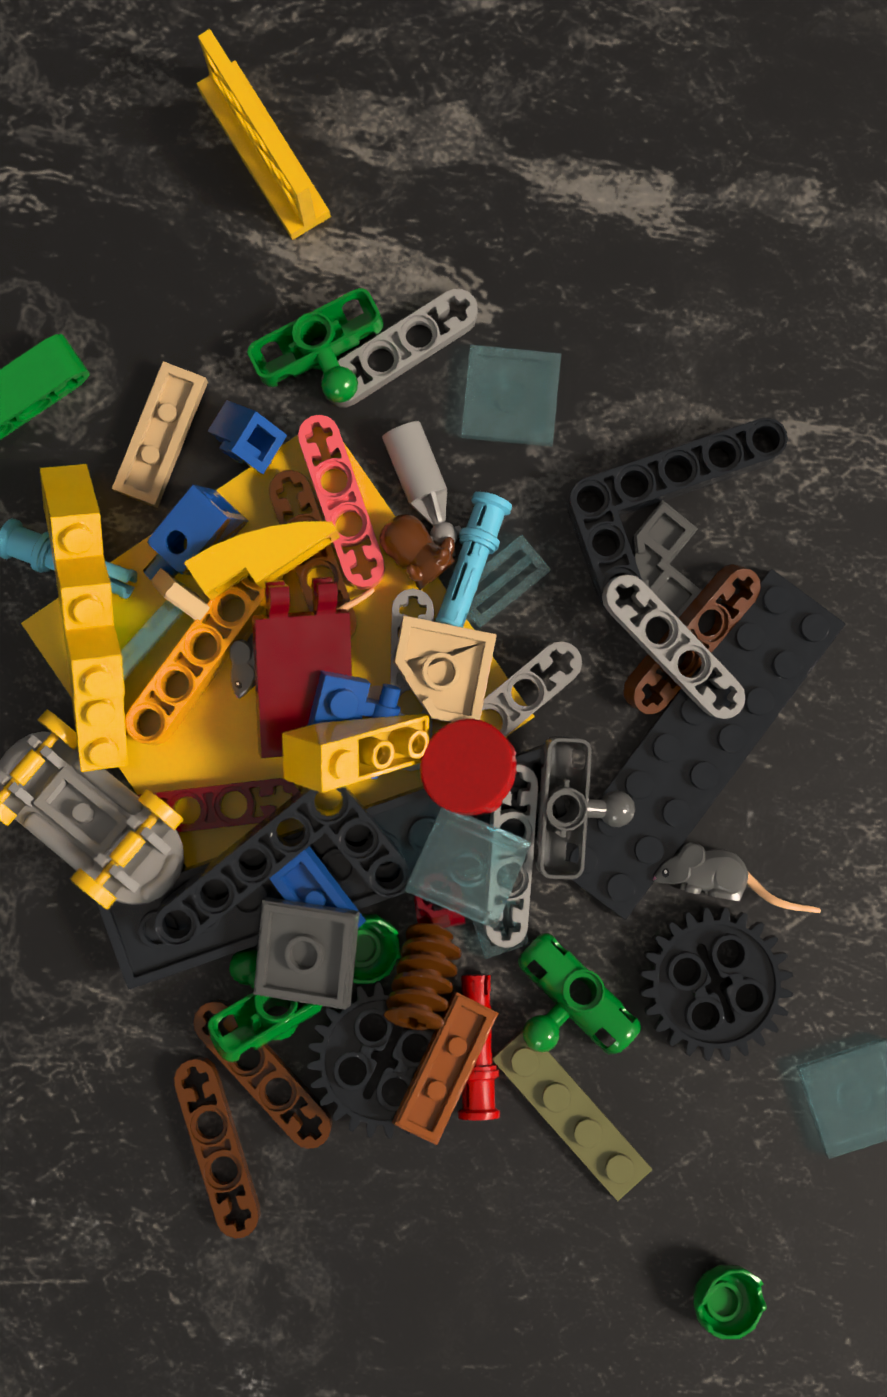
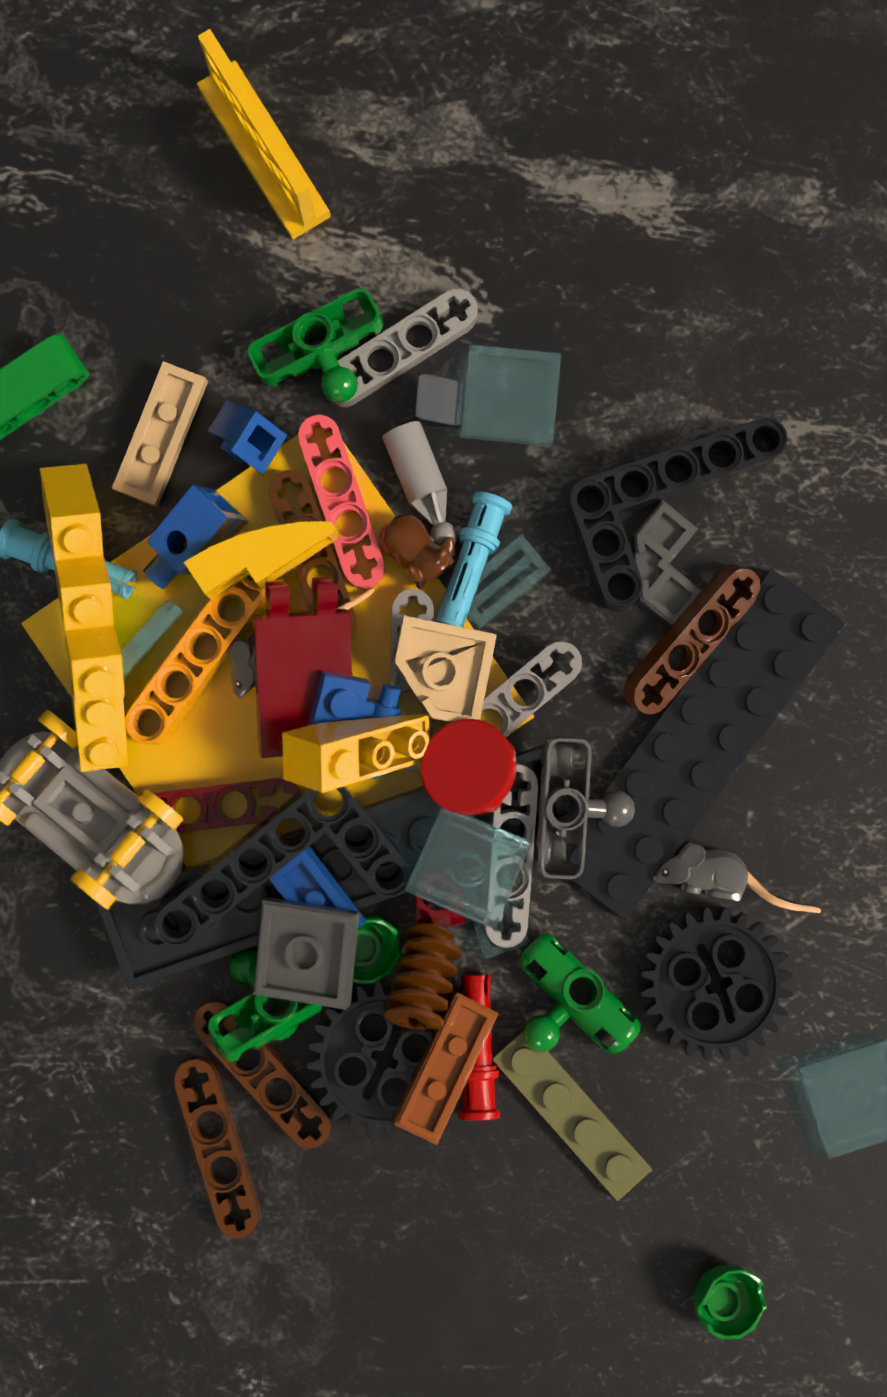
(179, 594): tan tile -> none
(438, 401): none -> slope
(669, 651): light grey beam -> none

